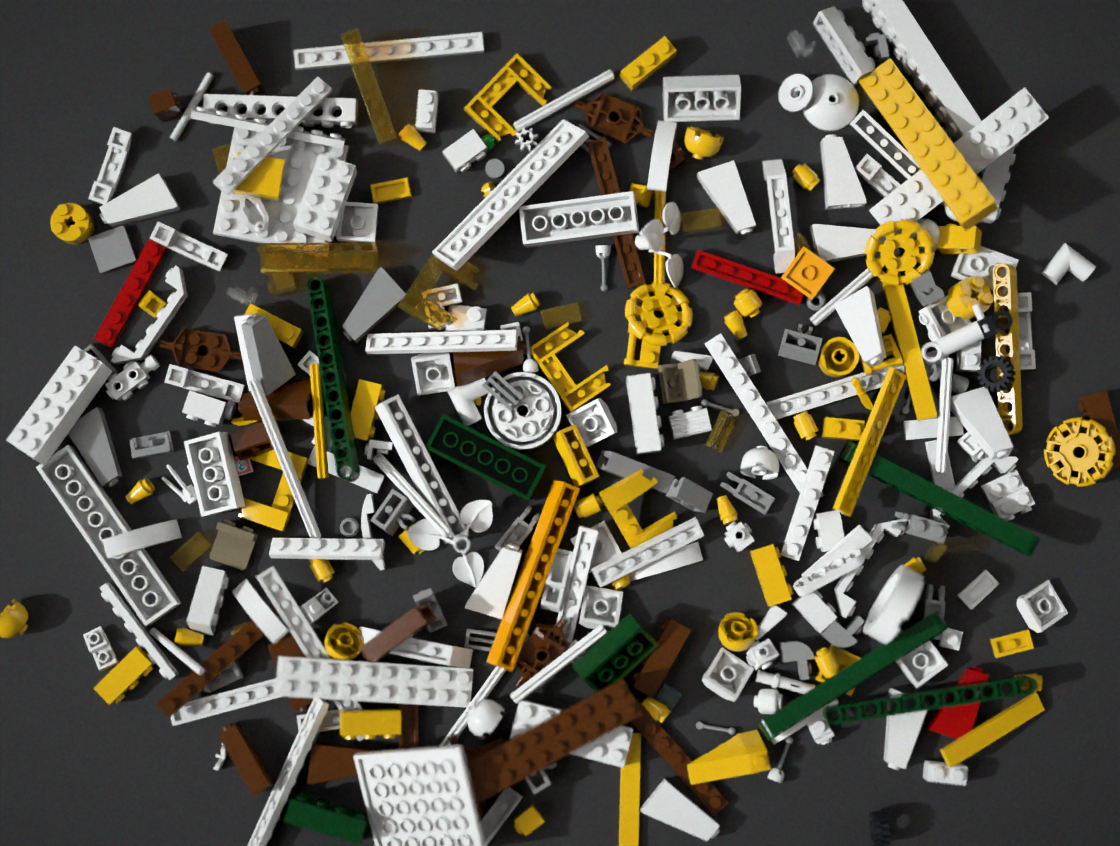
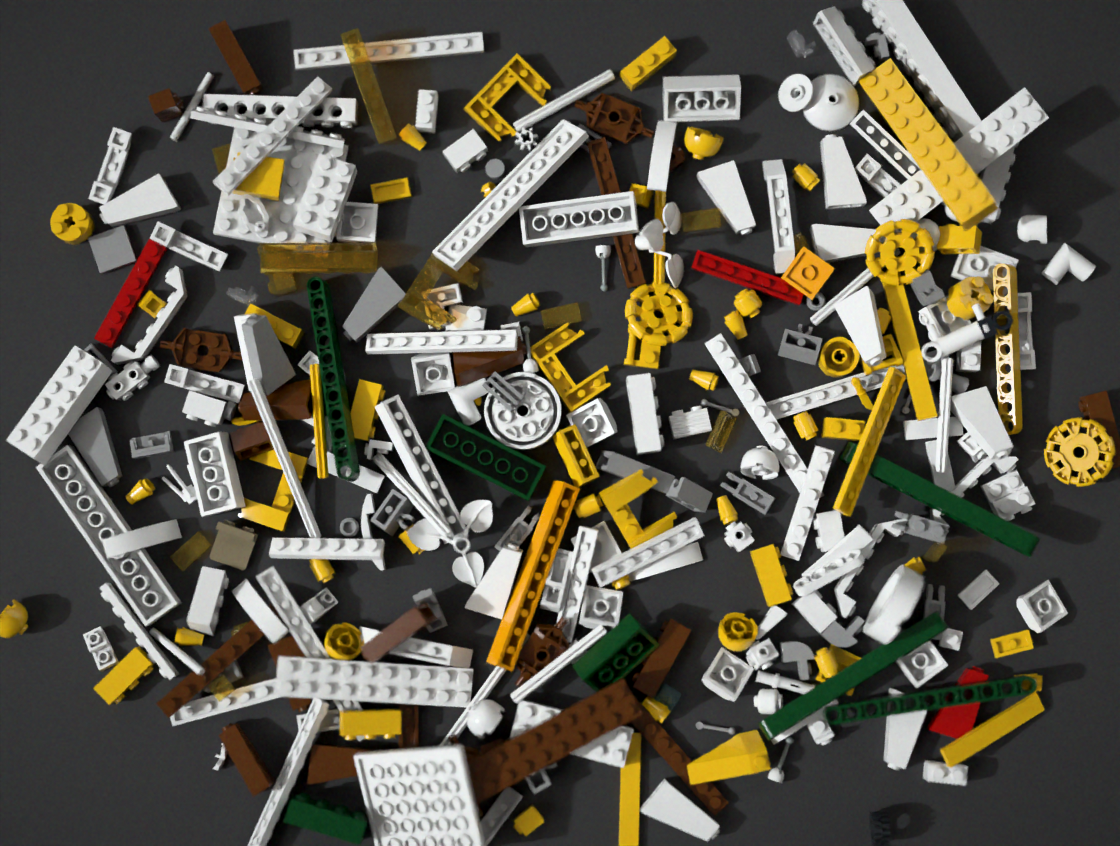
(221, 687): none -> clear yellow plate
(244, 466): white tile -> none
(468, 638): light grey tile -> none
(490, 141): green hinge -> none
(680, 381): dark tan bracket -> none
(702, 360): white slope -> none
(988, 365): black tyre -> none
(1033, 228): none -> white helmet

